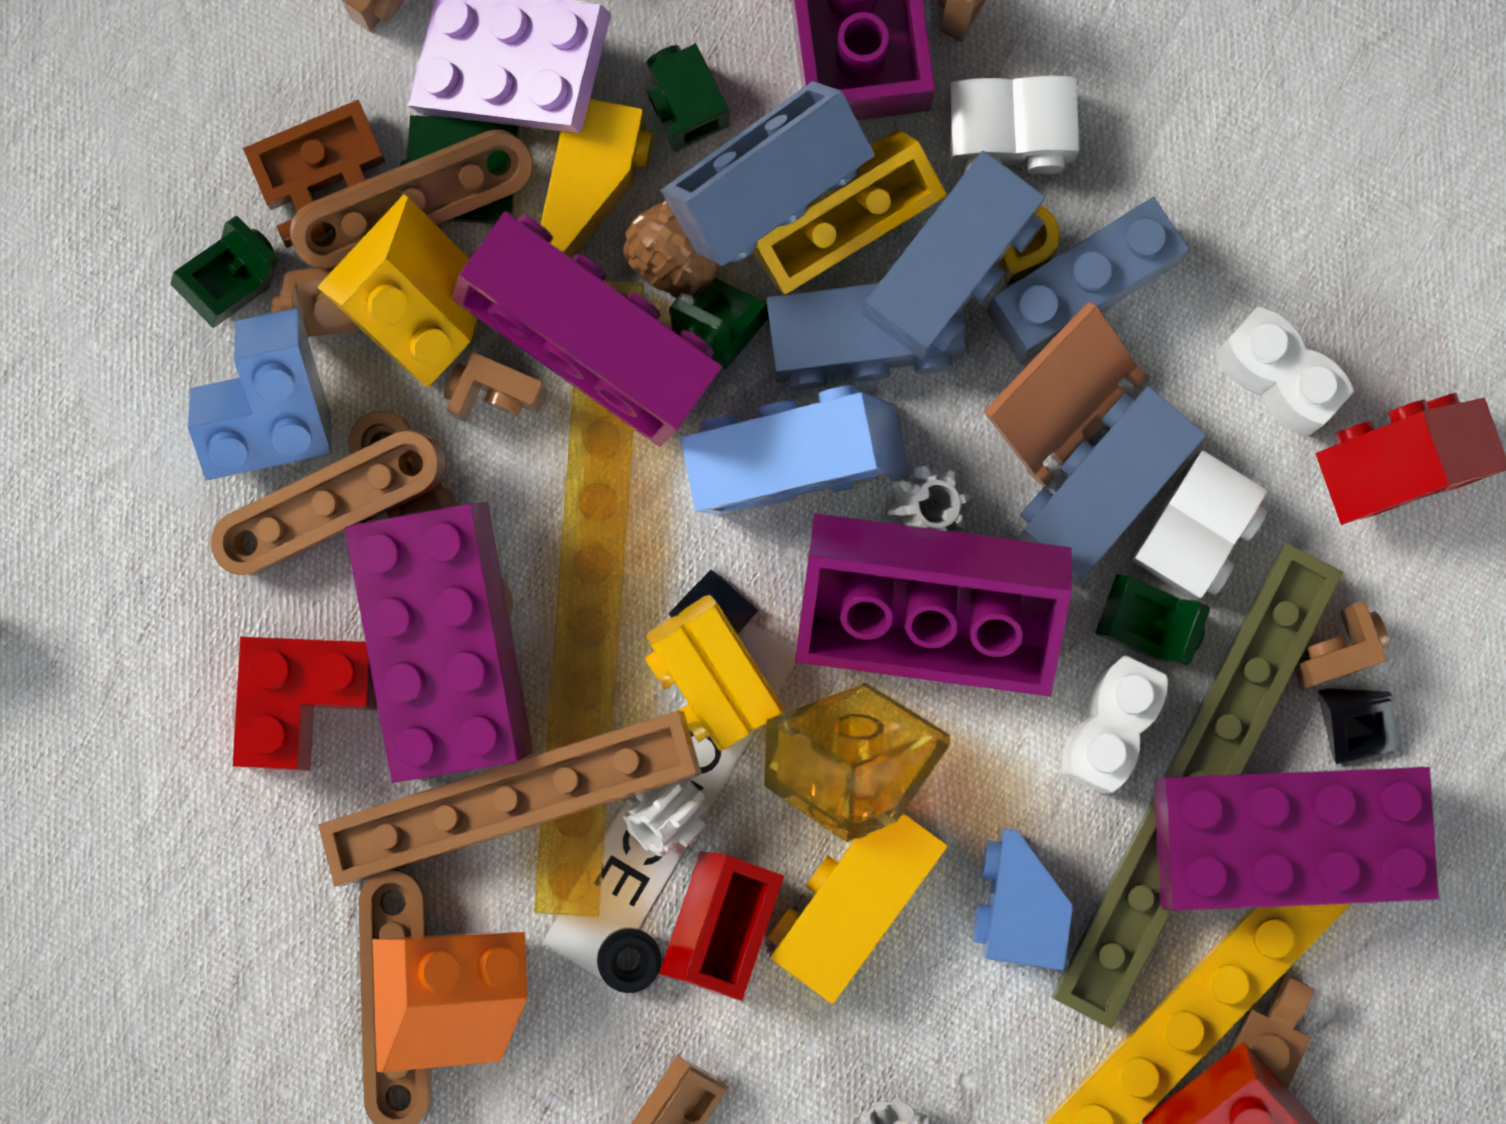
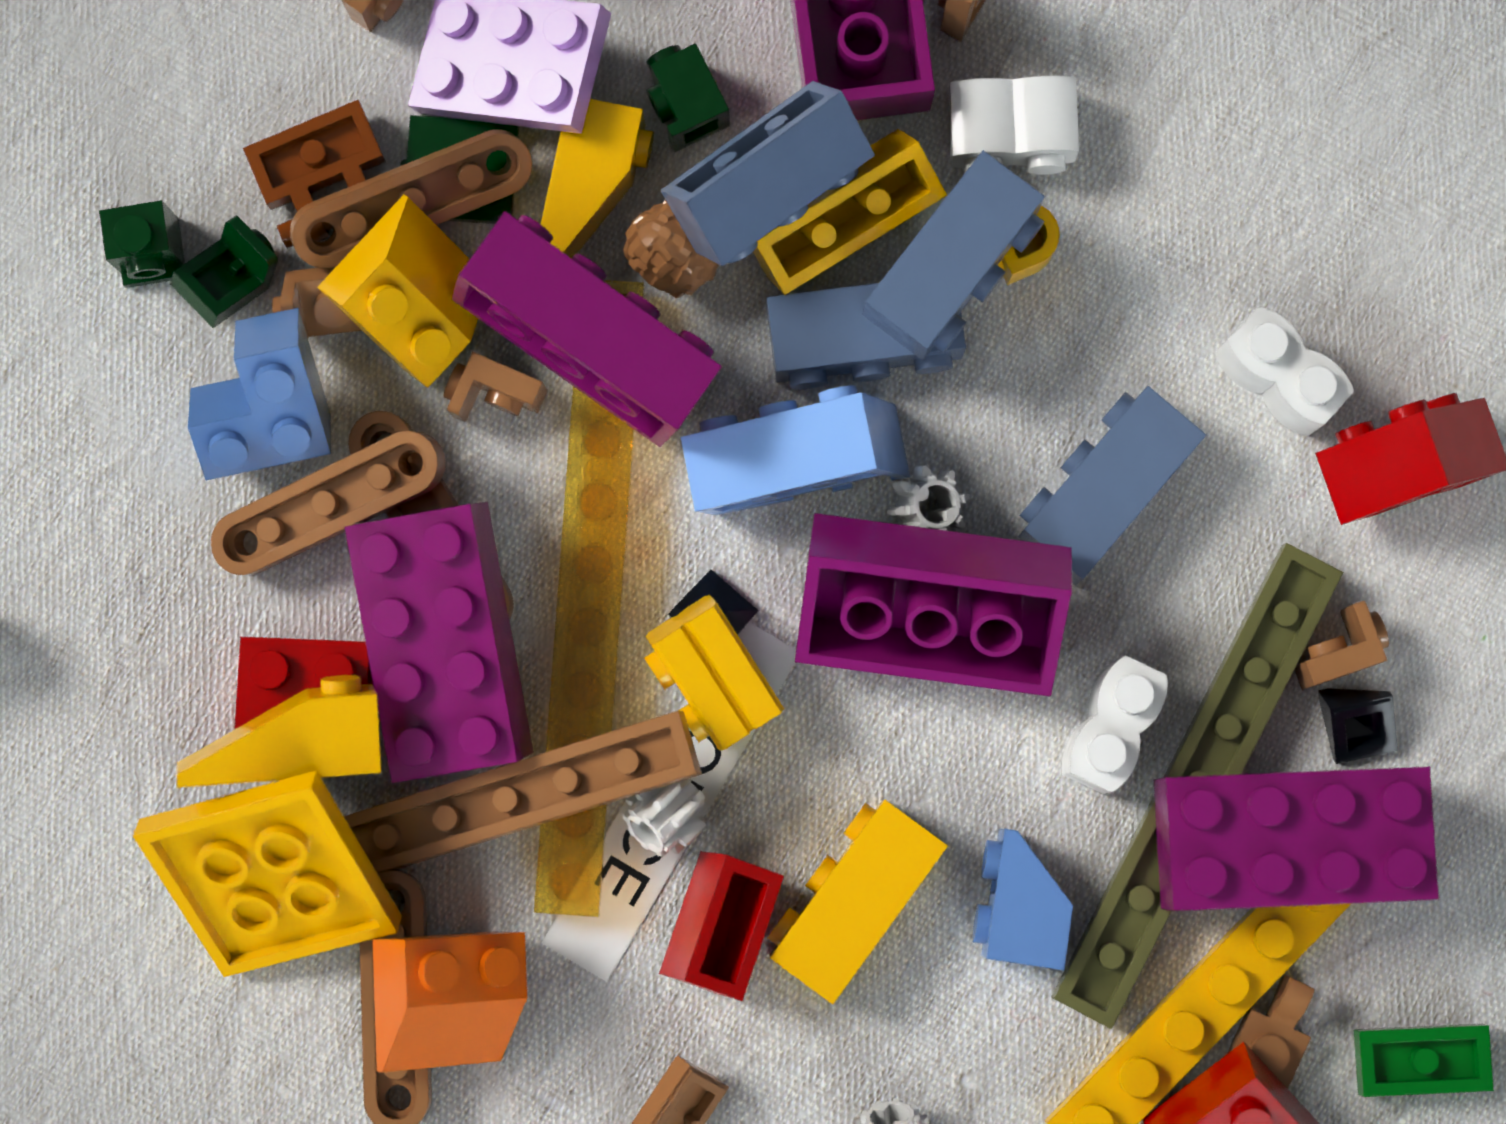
(142, 242): none -> dark green brick
(268, 874): none -> yellow plate
(314, 730): none -> yellow slope
(643, 974): black plate -> none
(721, 318): dark green bracket -> none
(851, 759): clear yellow slope -> none
(1064, 392): nougat piece -> none
(1094, 271): sand blue brick -> none
(1152, 621): dark green bracket -> none
(1199, 527): white brick -> none
(1423, 1060): none -> green plate

